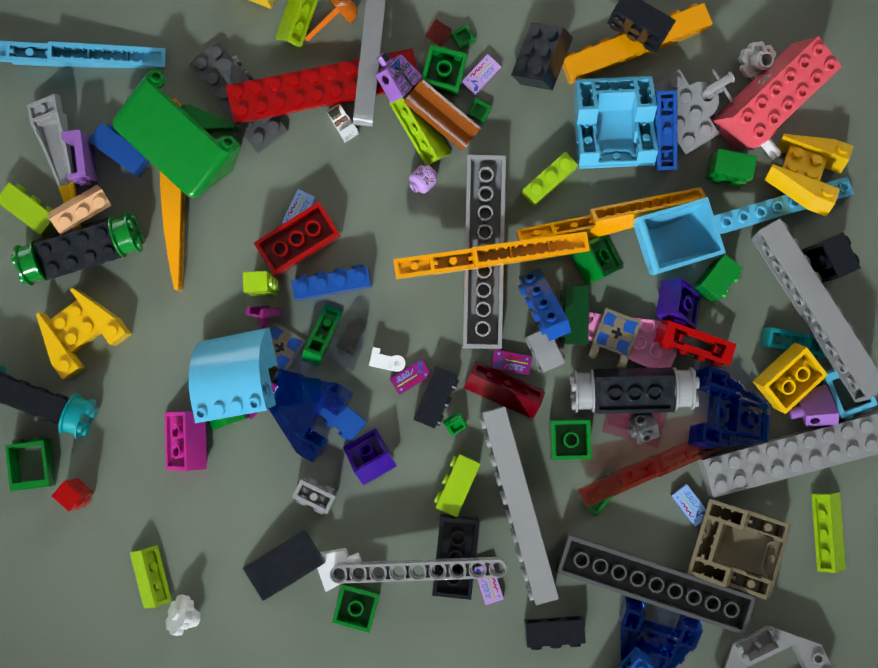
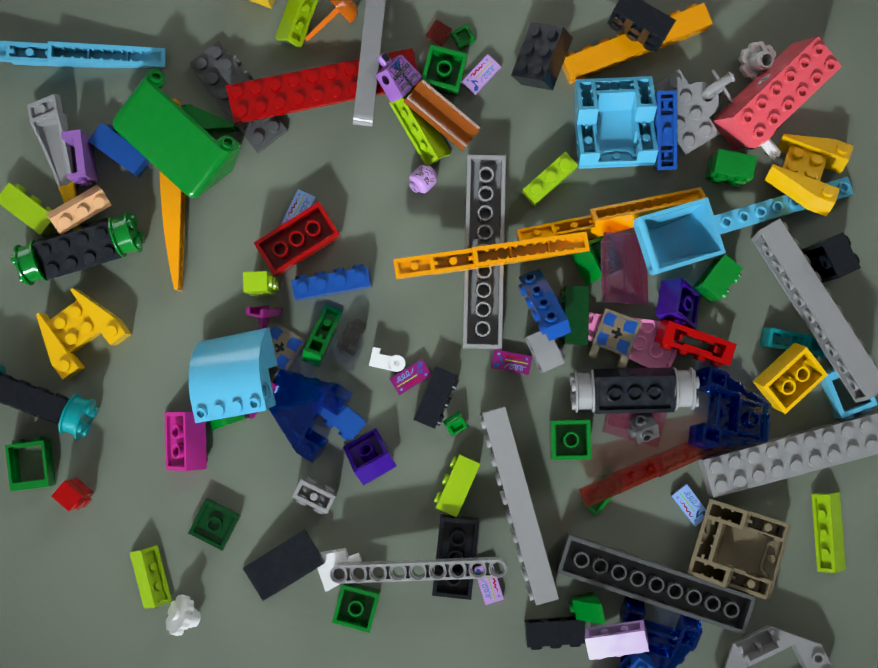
(214, 524): none -> dark green plate
(342, 123): white leg -> none
(479, 110): green tile -> none
(504, 390): dark red panel -> none
(587, 608): none -> green slope
(616, 639): none -> brick
(623, 269): none -> clear pink piece
(816, 408): medium lavender torso -> none

